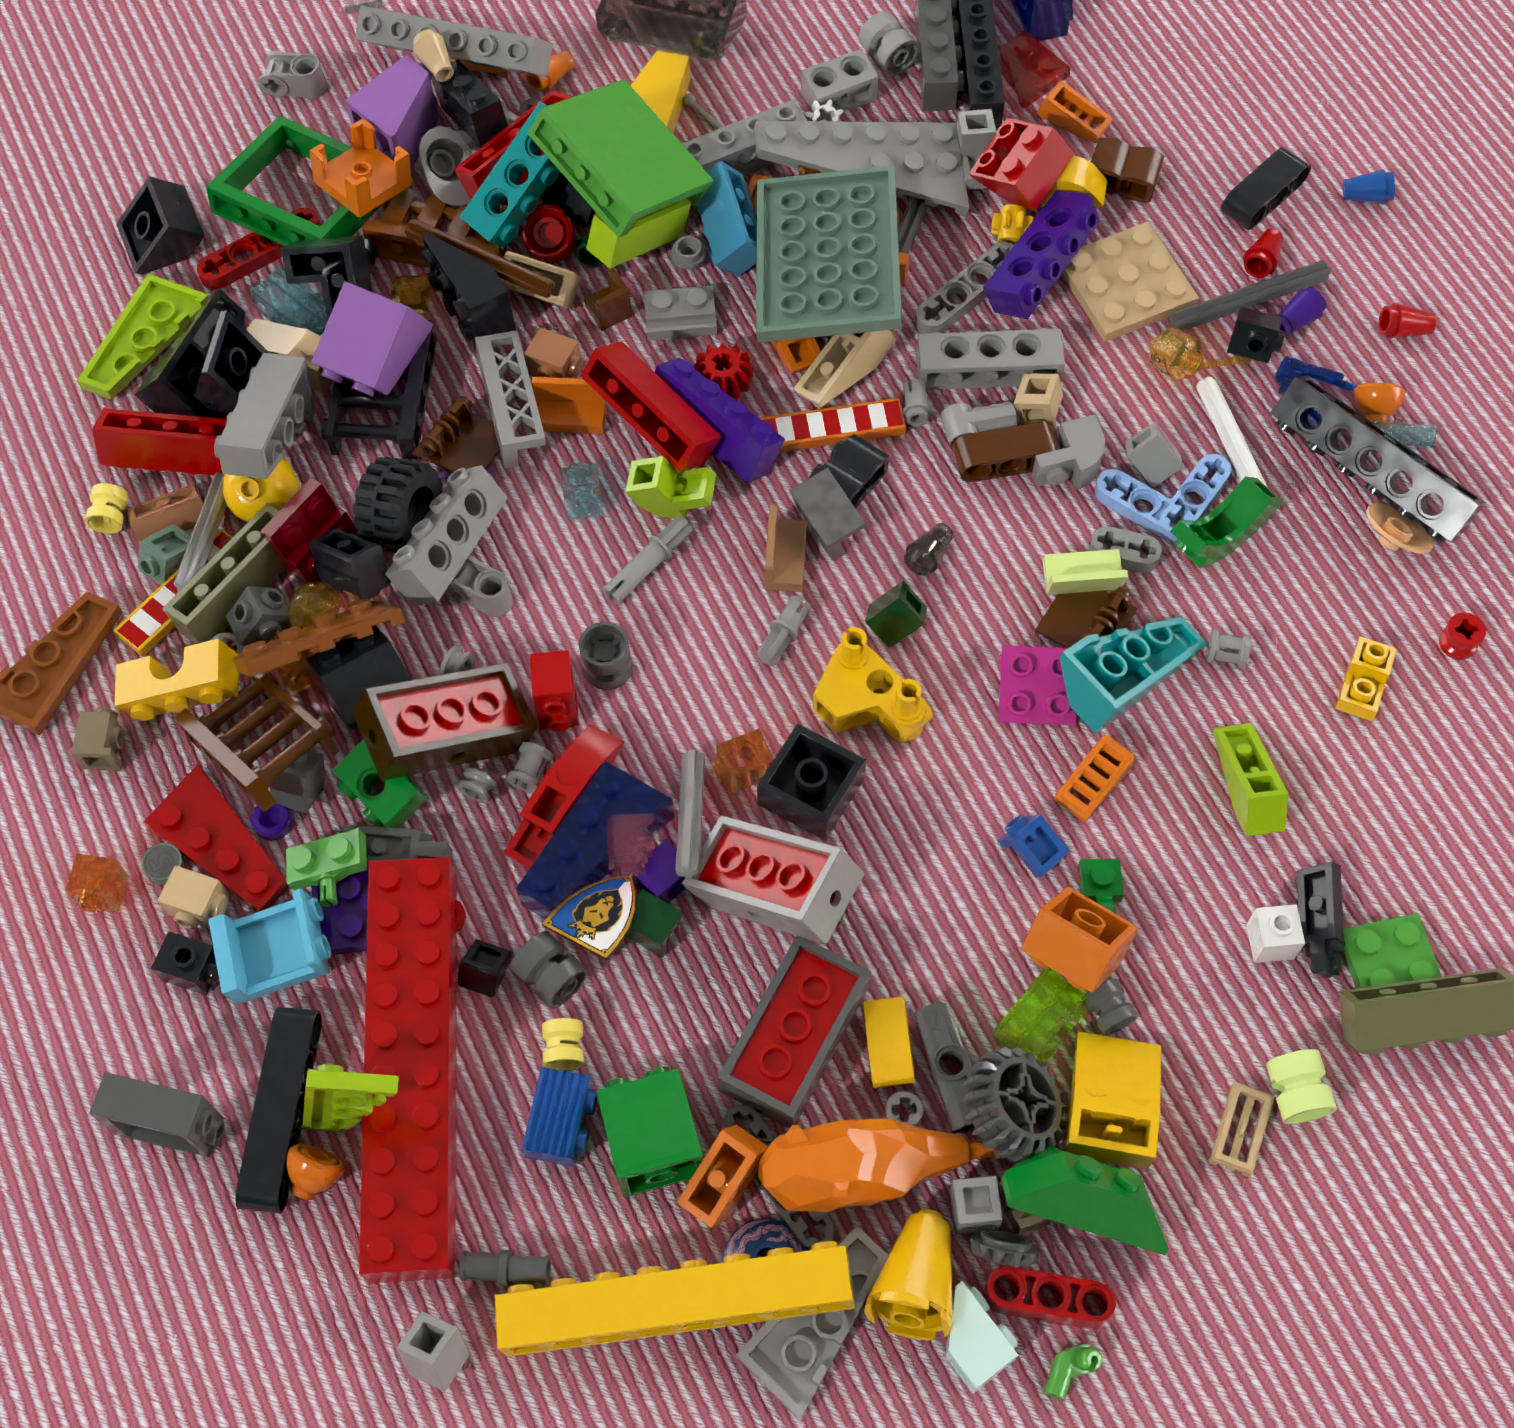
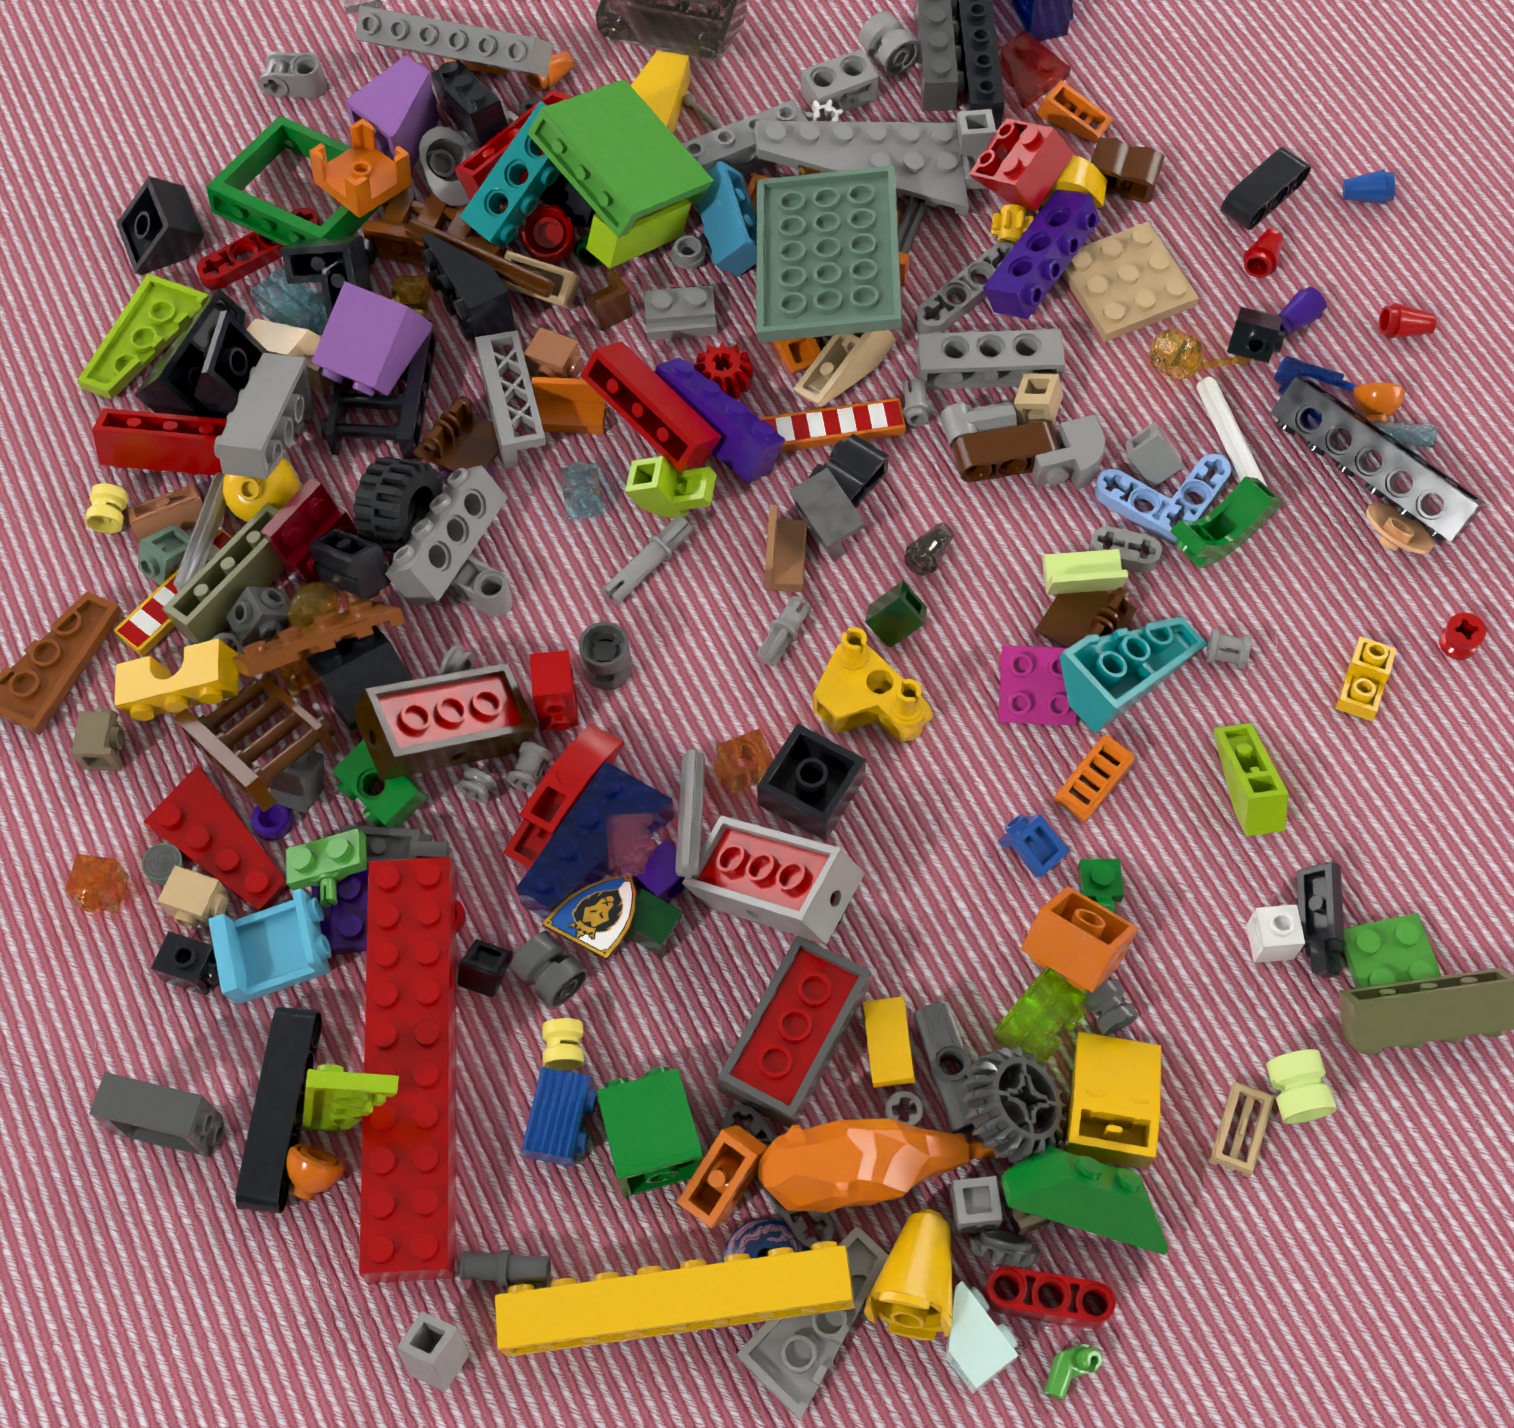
(432, 52): tan cone -> none
(1250, 296): dark grey axle -> none

